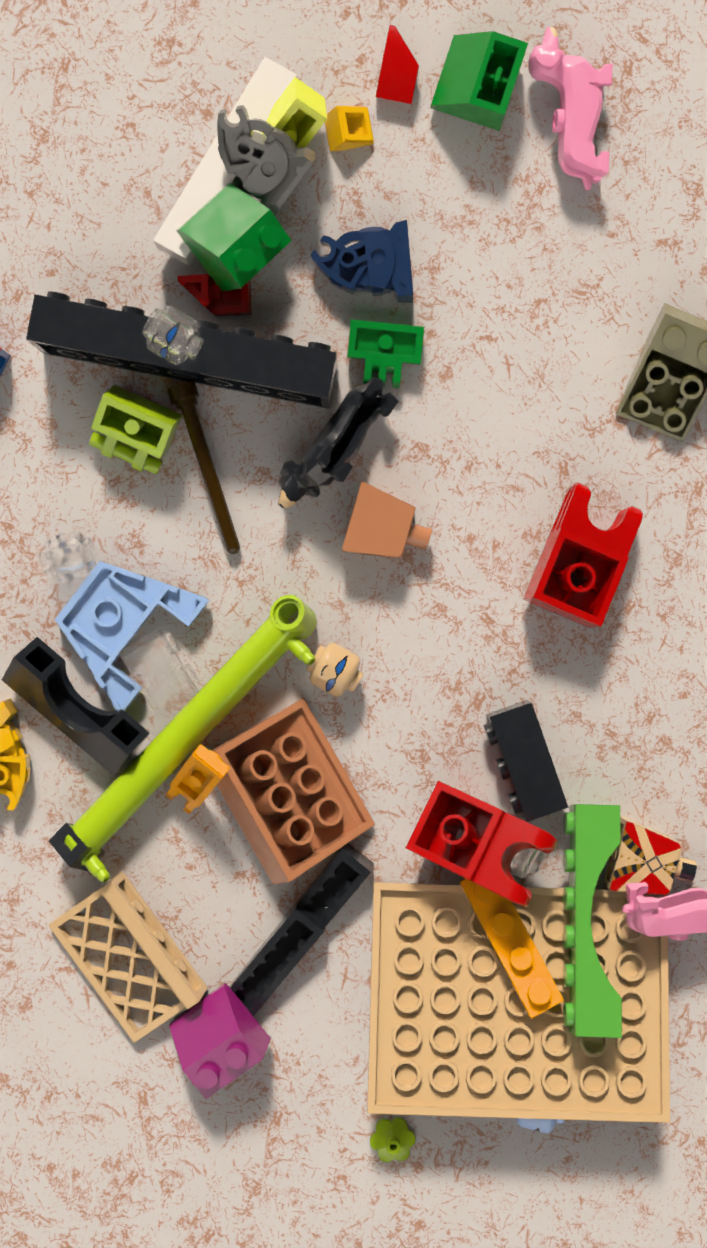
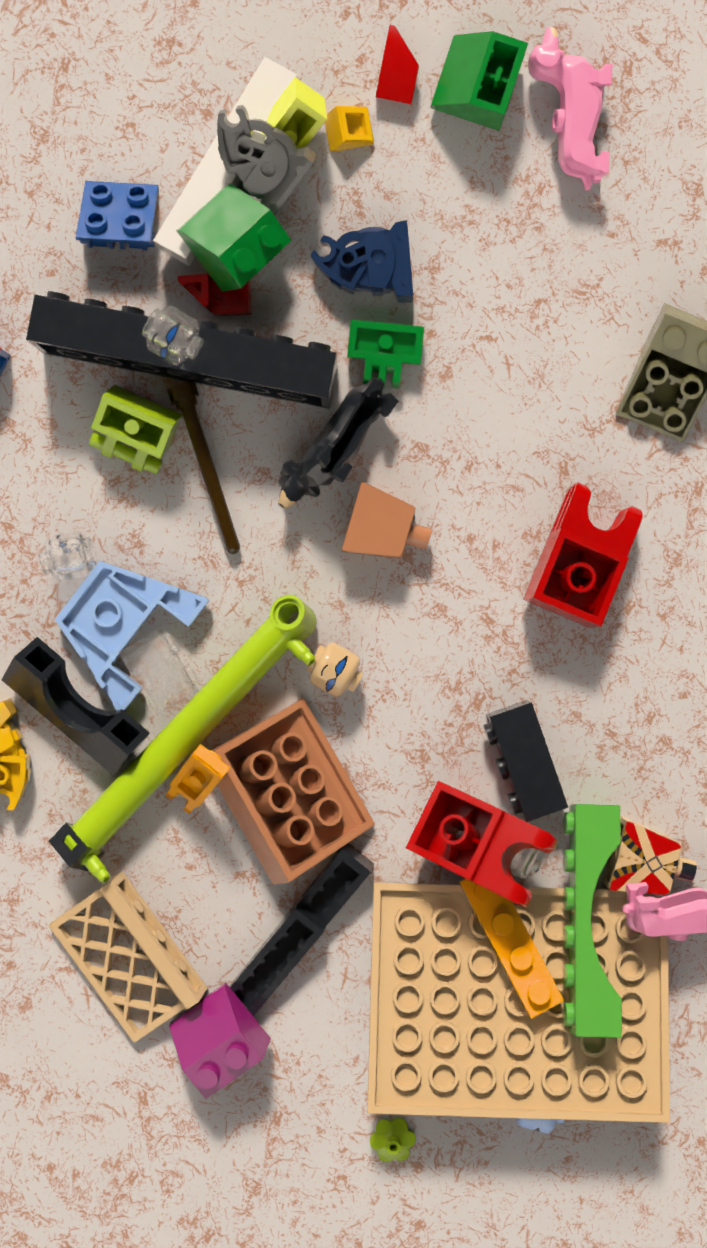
(117, 214): none -> hinge

